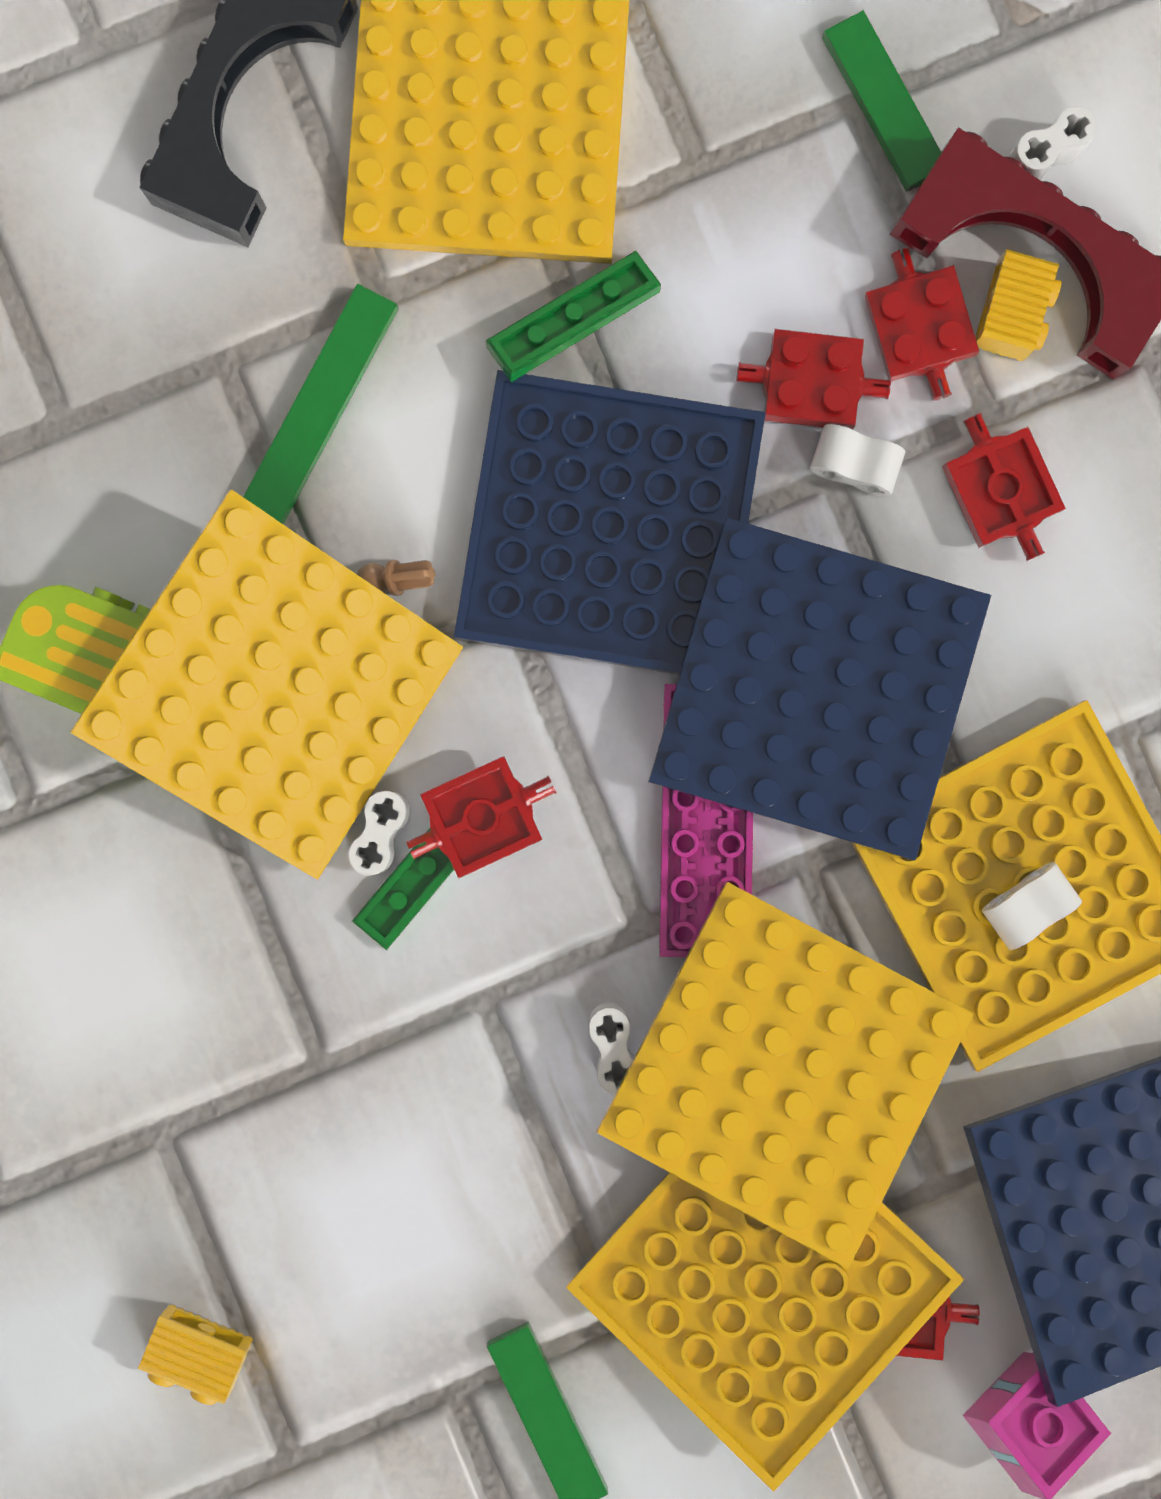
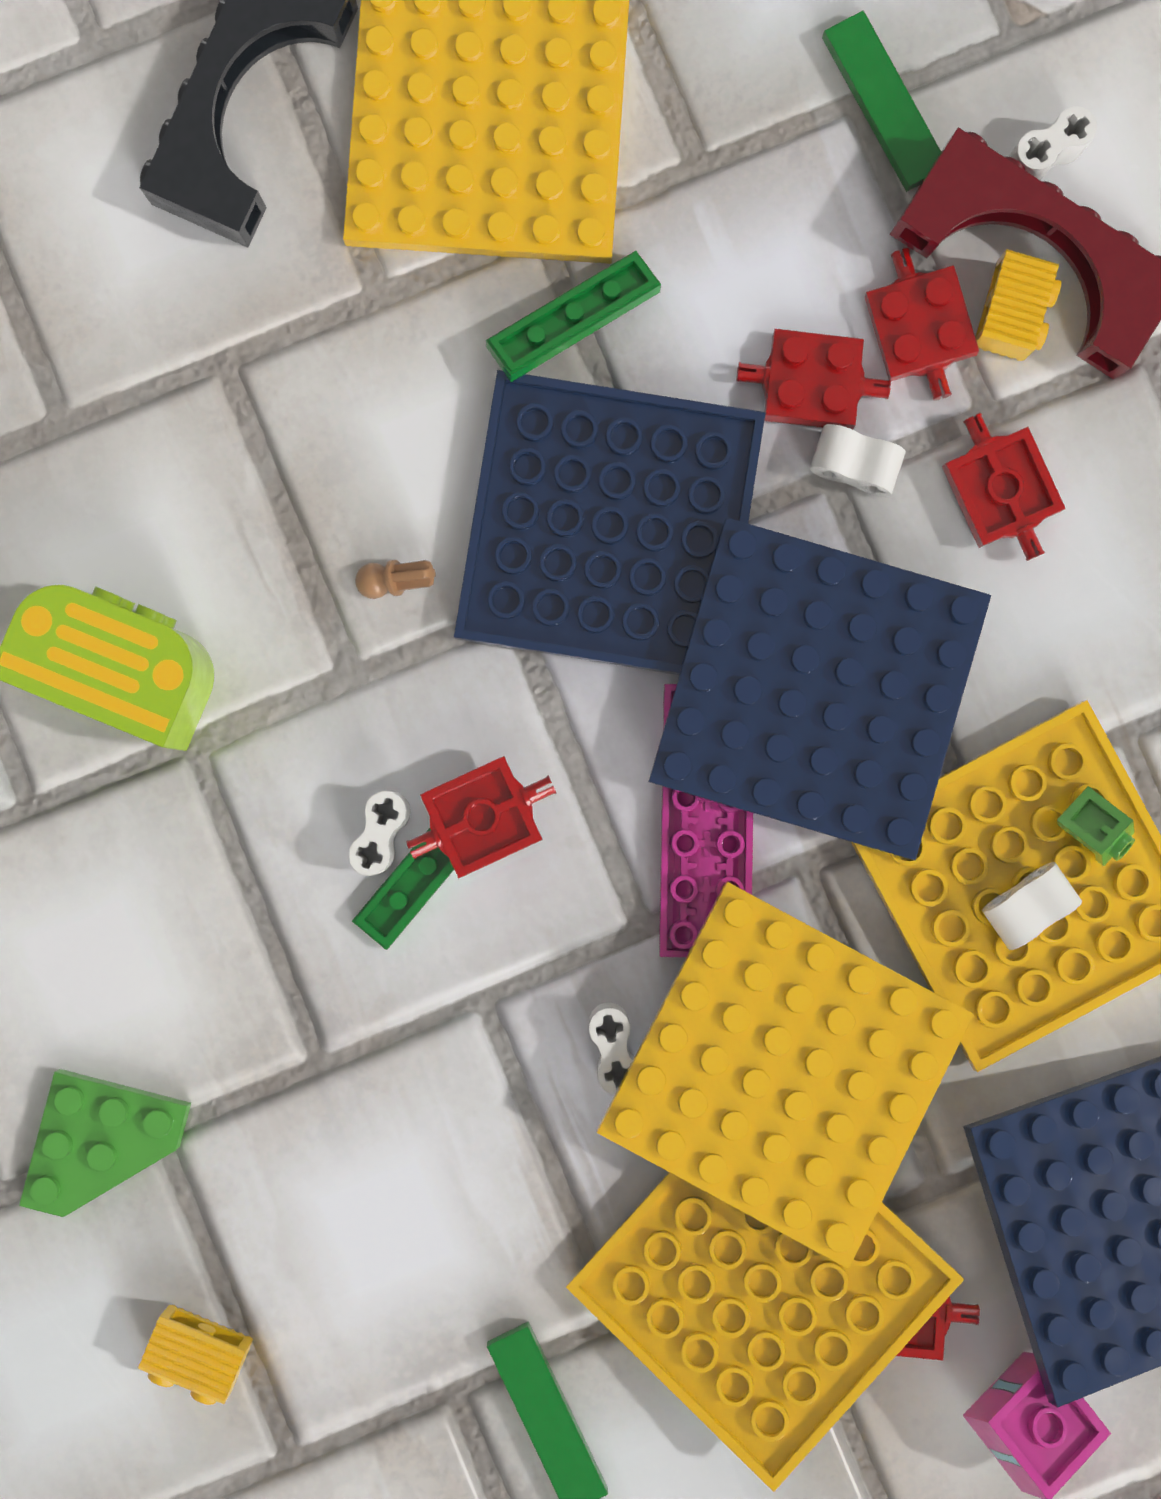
(96, 1139): none -> bright green plate
(268, 686): yellow plate -> none
(321, 402): green tile -> none
(1098, 826): none -> bright green bracket

